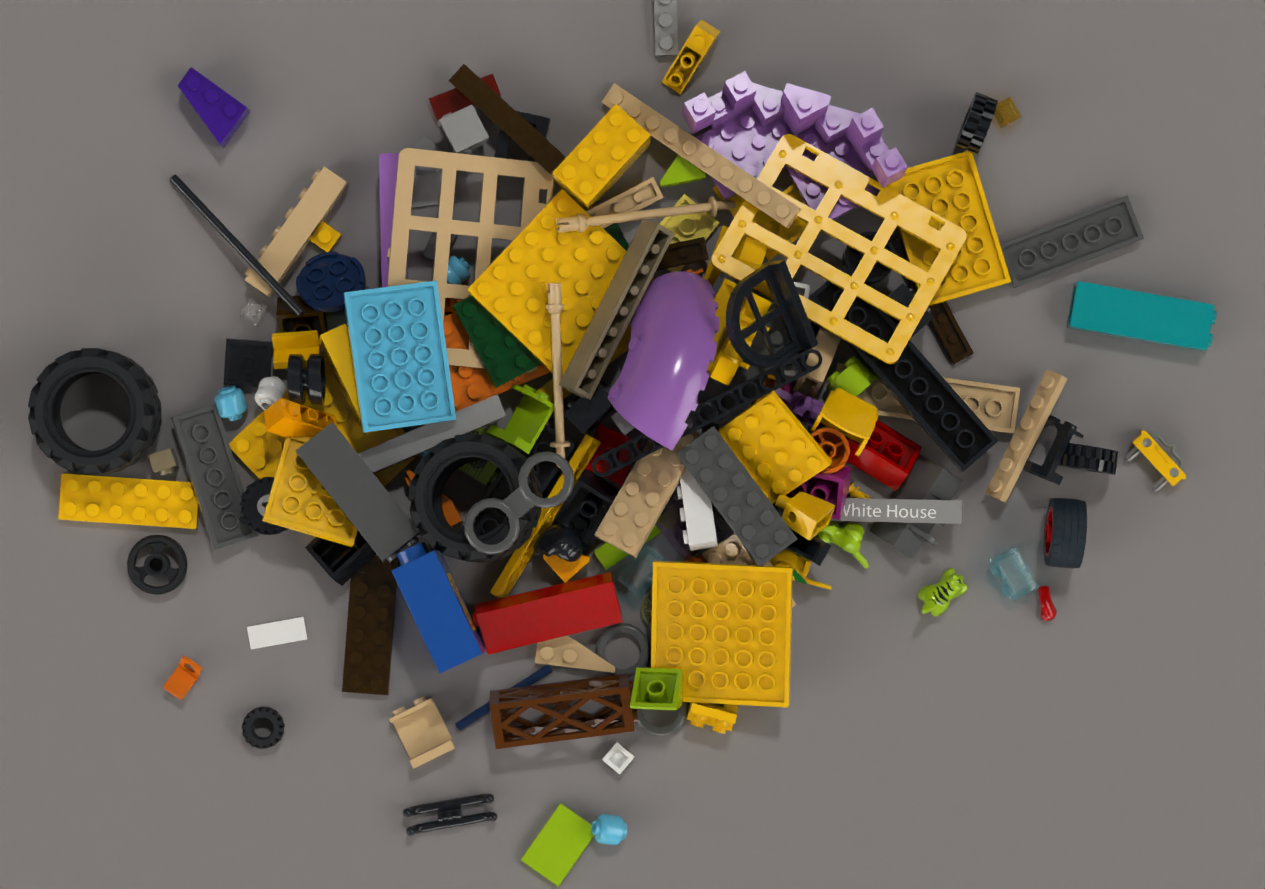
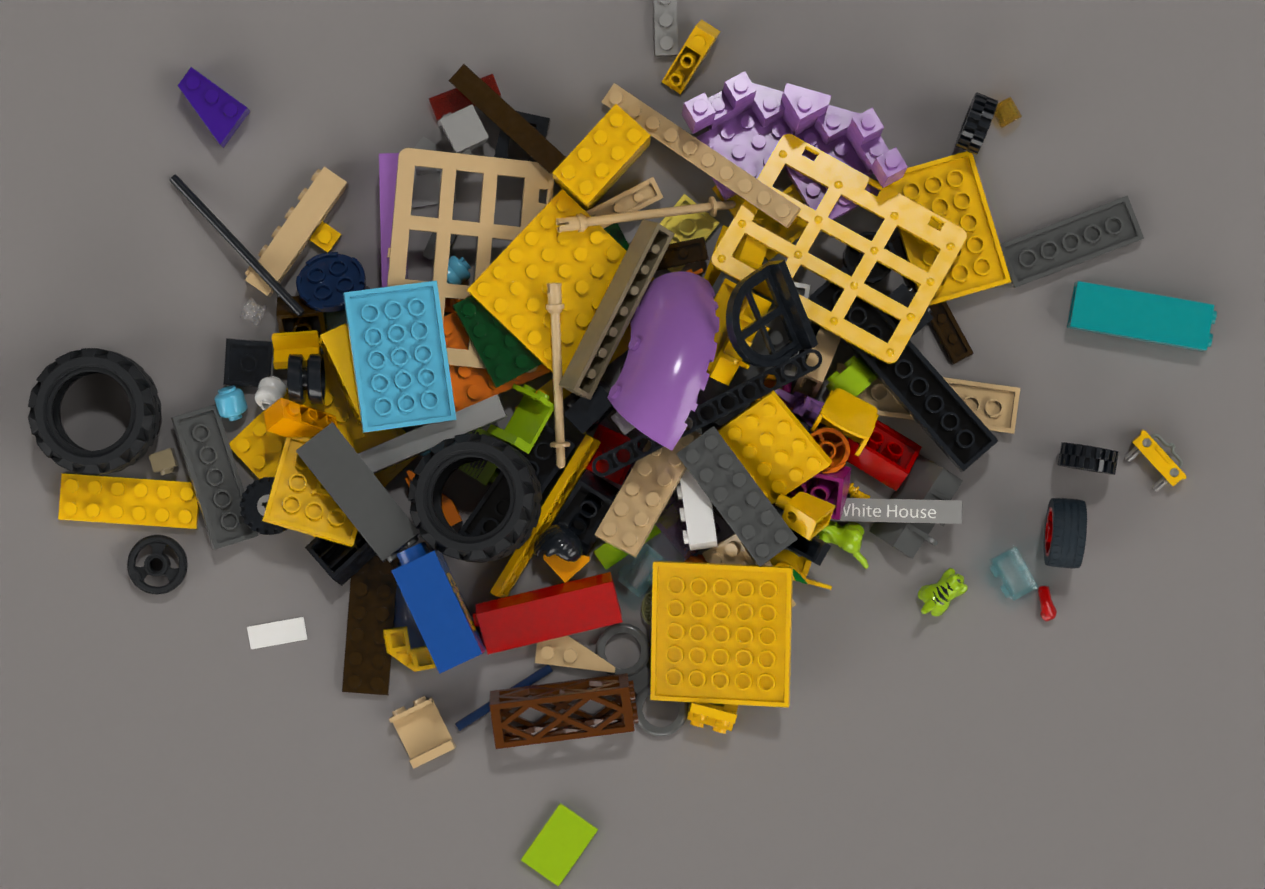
(183, 678): orange bracket -> none
(248, 727): black tyre -> none
(399, 647): none -> yellow tile
(450, 813): black piece -> none
(519, 503): dark grey bar -> none
(609, 829): medium azure head -> none
(618, 758): white plate -> none
(657, 689): lime slope -> none
(681, 172): lime slope -> none
(1026, 435): tan plate -> none
(1063, 437): black panel -> none

